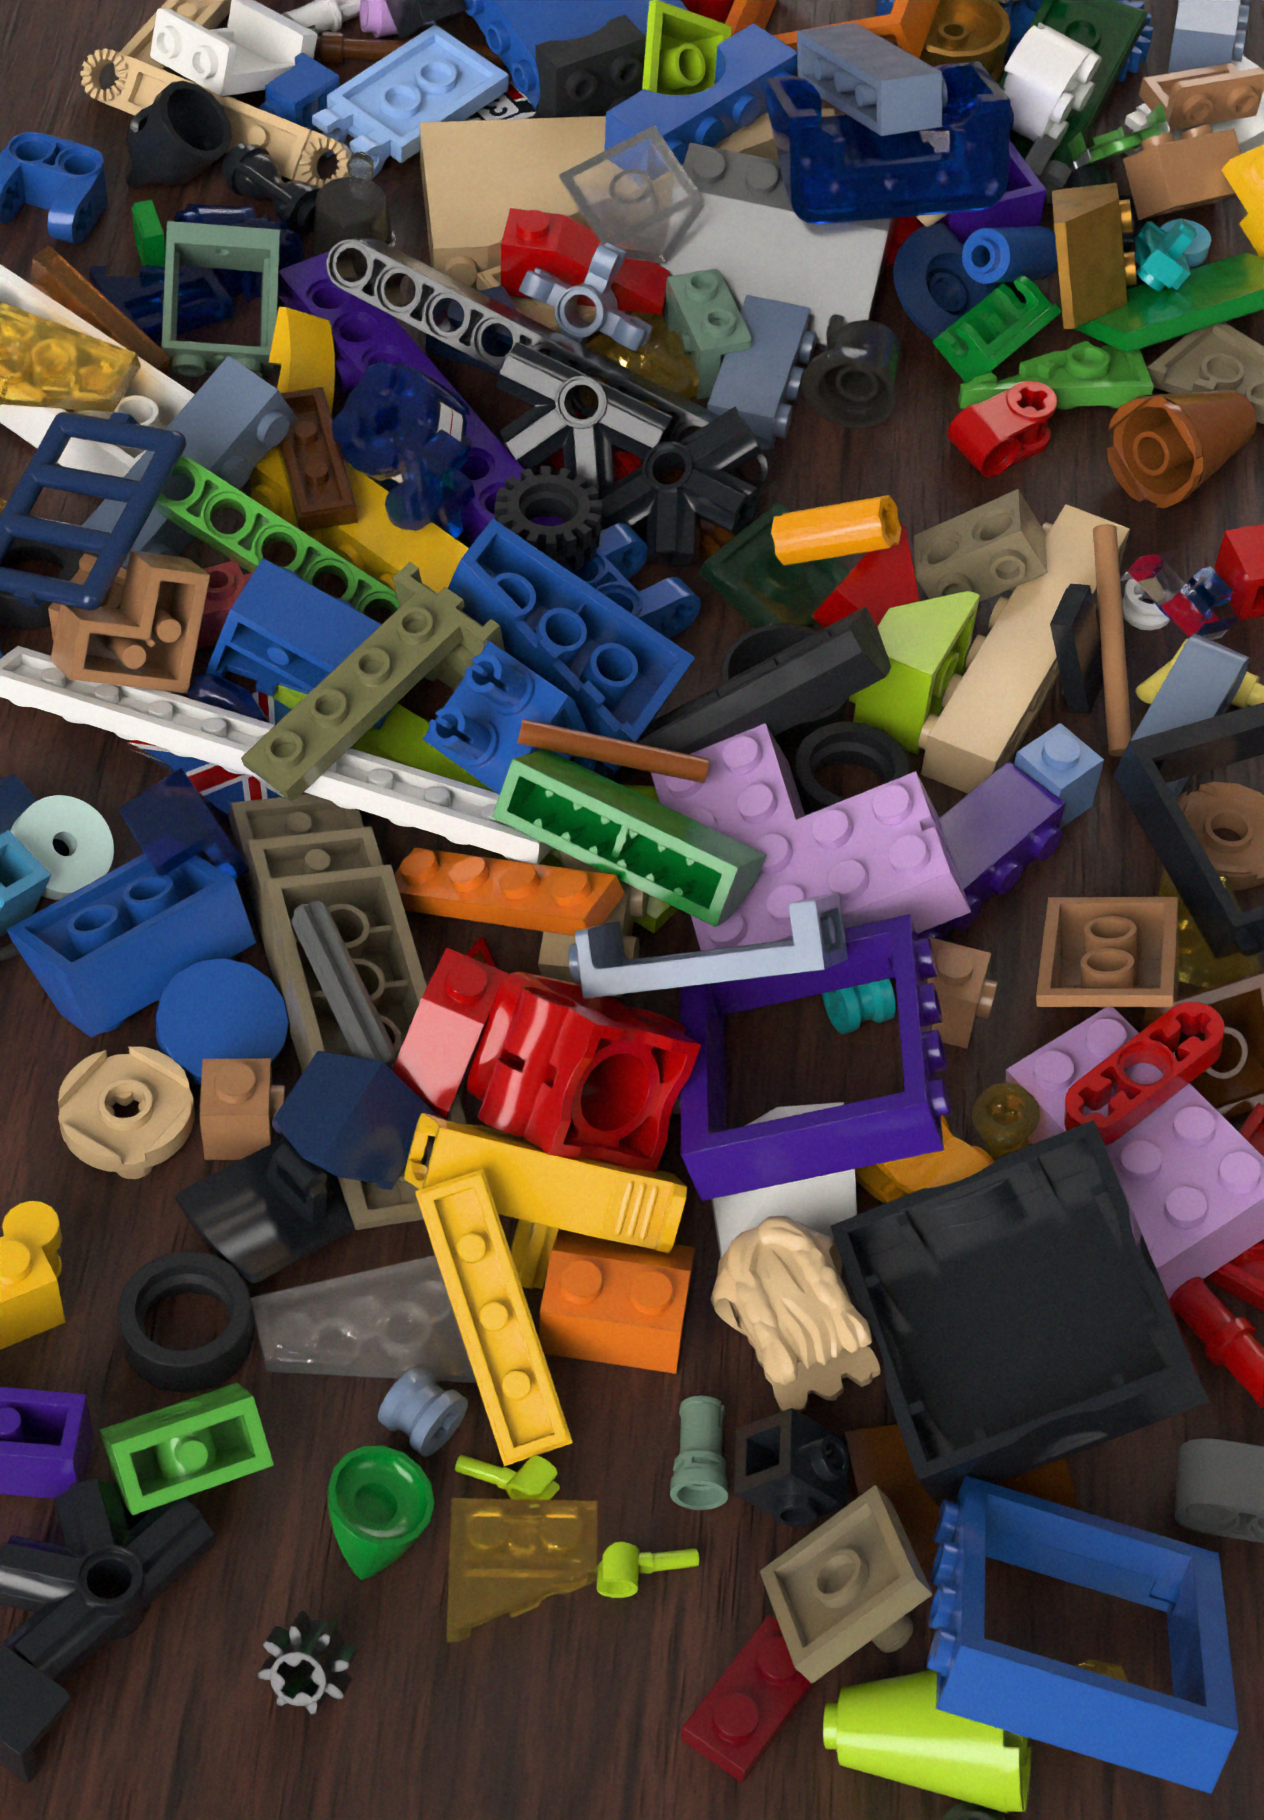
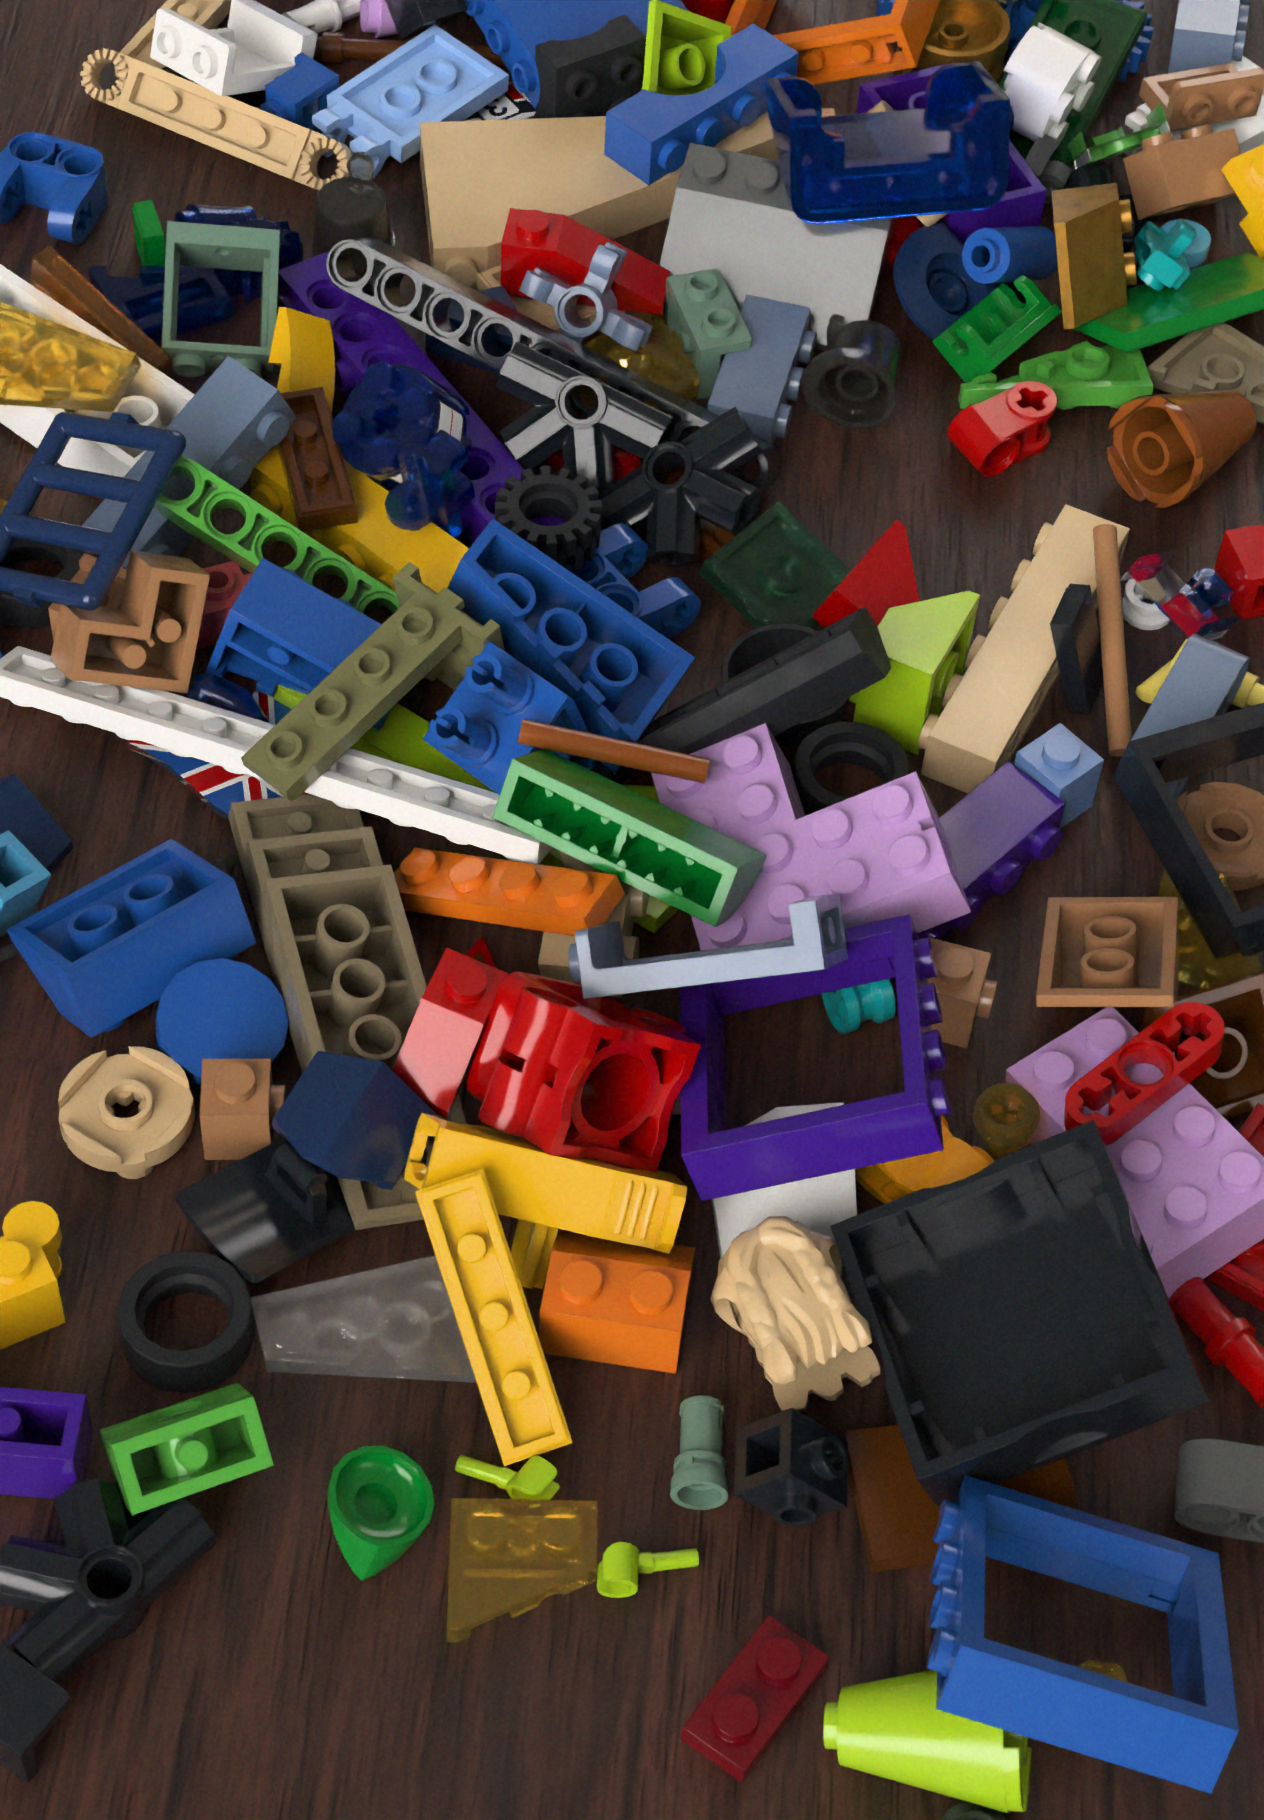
(82, 831): light aqua piece -> none
(177, 136): black piece -> none
(177, 824): clear blue panel -> none
(257, 176): black piece -> none
(301, 1682): black gear -> none
(342, 984): dark grey axle -> none
(422, 1410): sand blue wheel -> none
(636, 196): clear slope -> none
(836, 530): light orange axle -> none
(847, 1586): dark tan tile -> none
(871, 79): sand blue brick -> none
(981, 550): dark tan brick -> none

